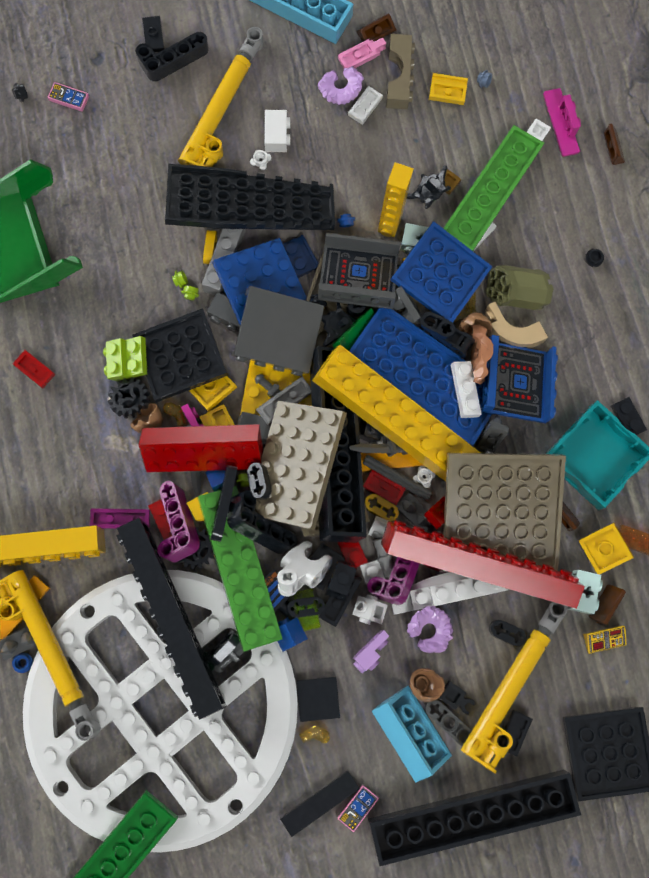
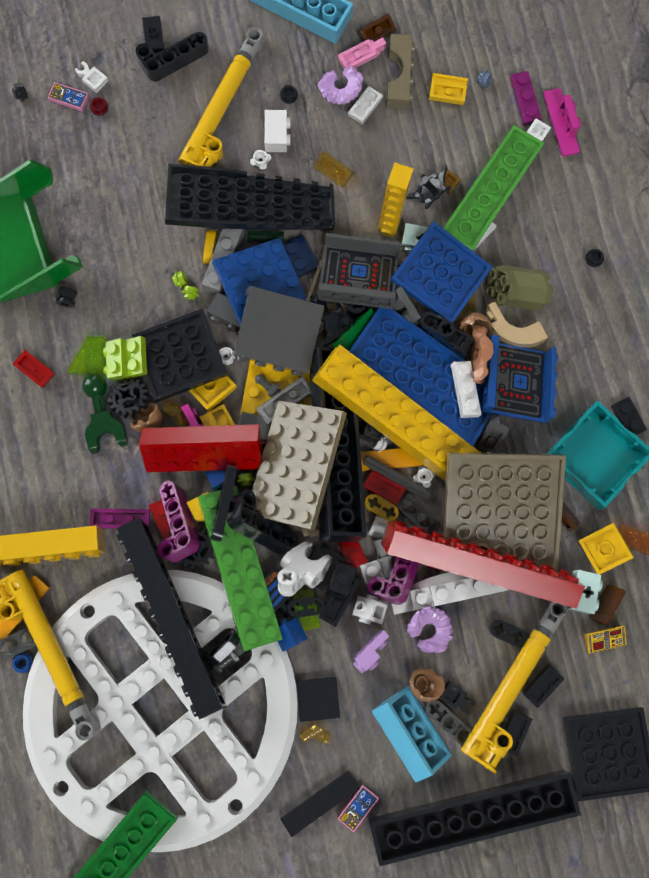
(66, 297): none -> black wheel
(90, 357): none -> clear neon green wing
(92, 78): none -> white plate
(99, 106): none -> dark red plate
(102, 421): none -> dark green piece
(226, 351): none -> white plate
(261, 480): black beam -> none
(264, 236): none -> clear green pin
(289, 94): none -> black plate
(333, 169): none -> clear yellow slope
(346, 220): blue plate -> none
(389, 448): dark grey sword -> none
(435, 514): red plate -> none
(525, 97): none -> magenta plate
(543, 686): none -> black plate
(613, 145): reddish brown slope -> none

